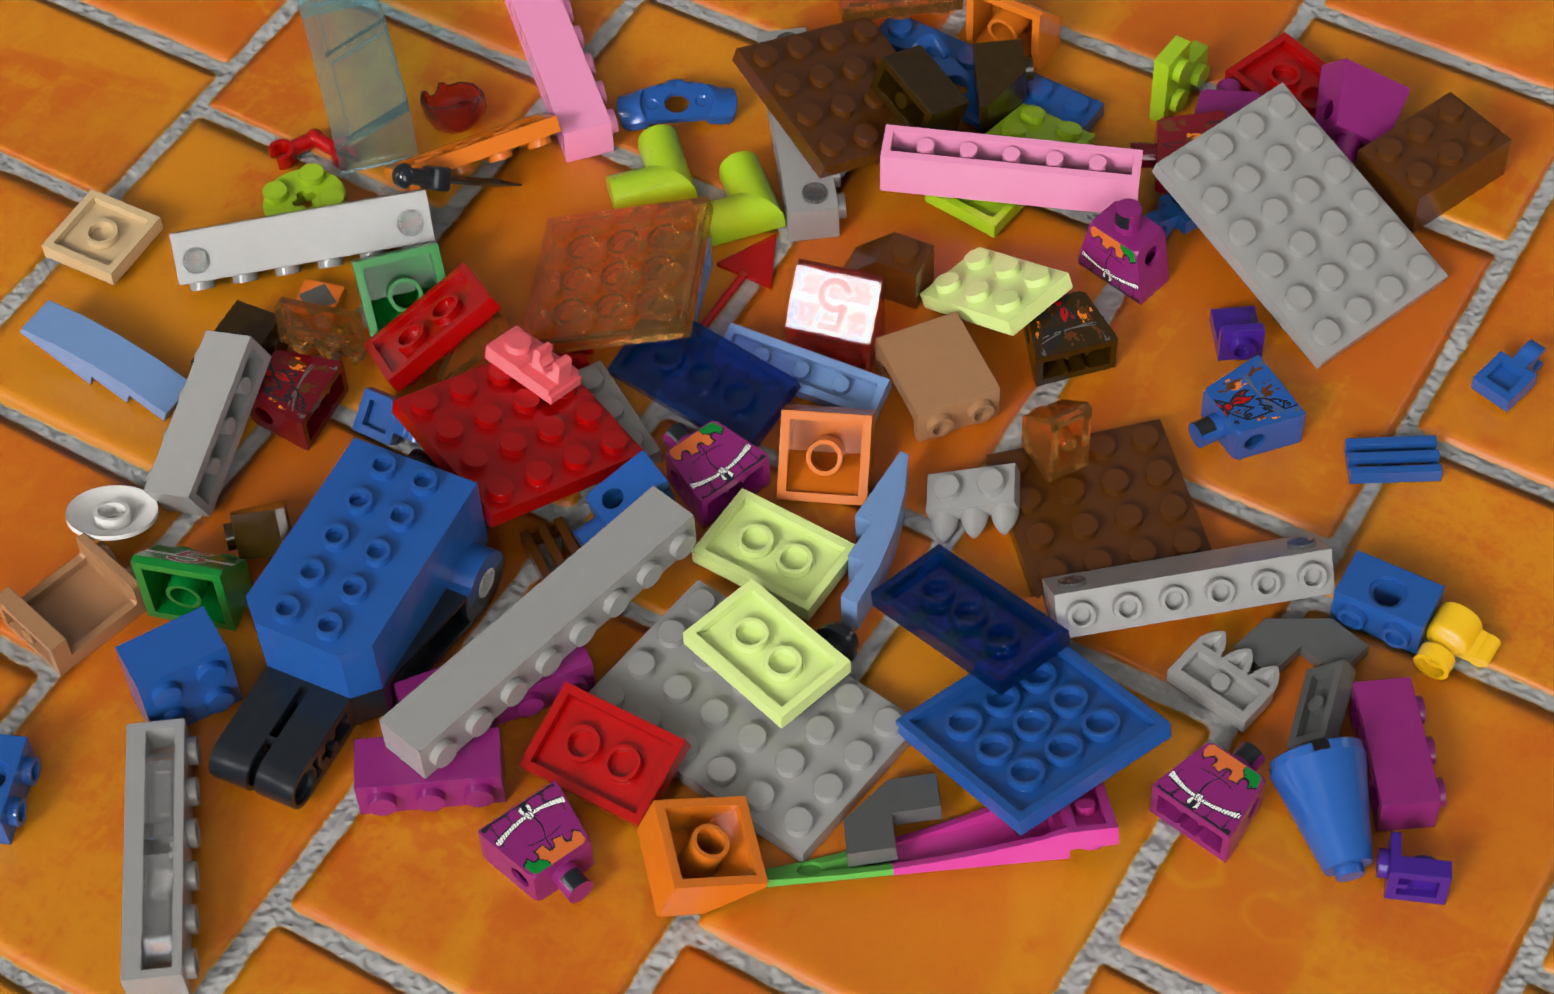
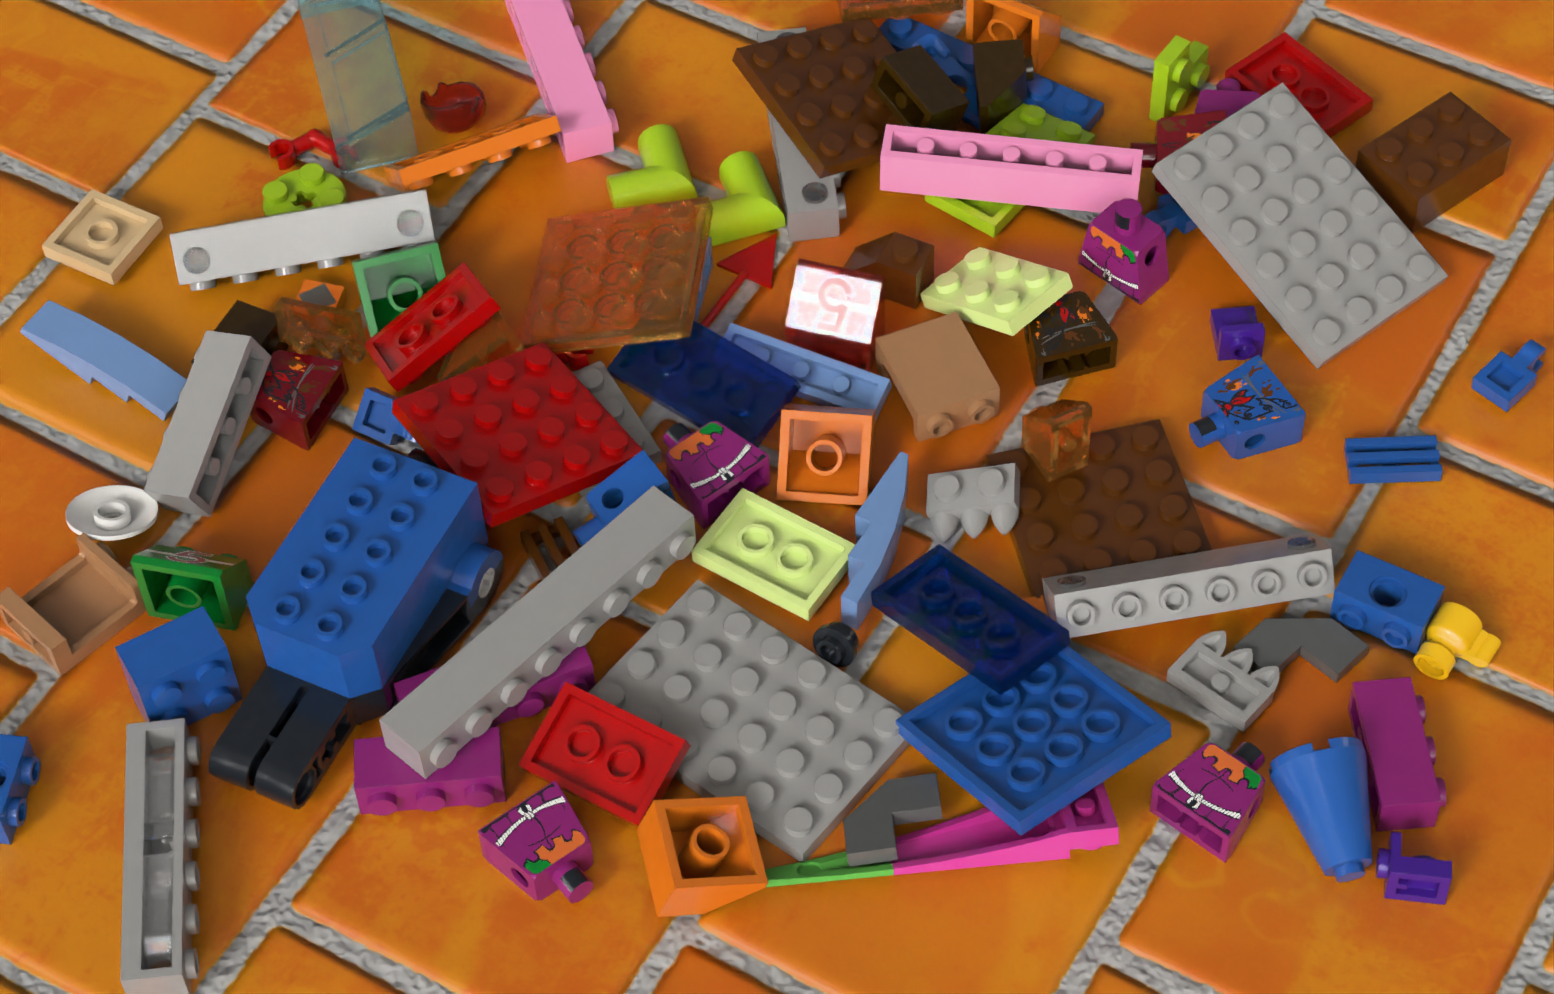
(258, 530): dark brown slope -> none
(439, 178): black sword -> none
(533, 364): coral plate -> none
(705, 104): blue piece -> none
(767, 653): yellowish green plate -> none
(1322, 705): dark grey plate -> none
(1357, 105): magenta torso -> none

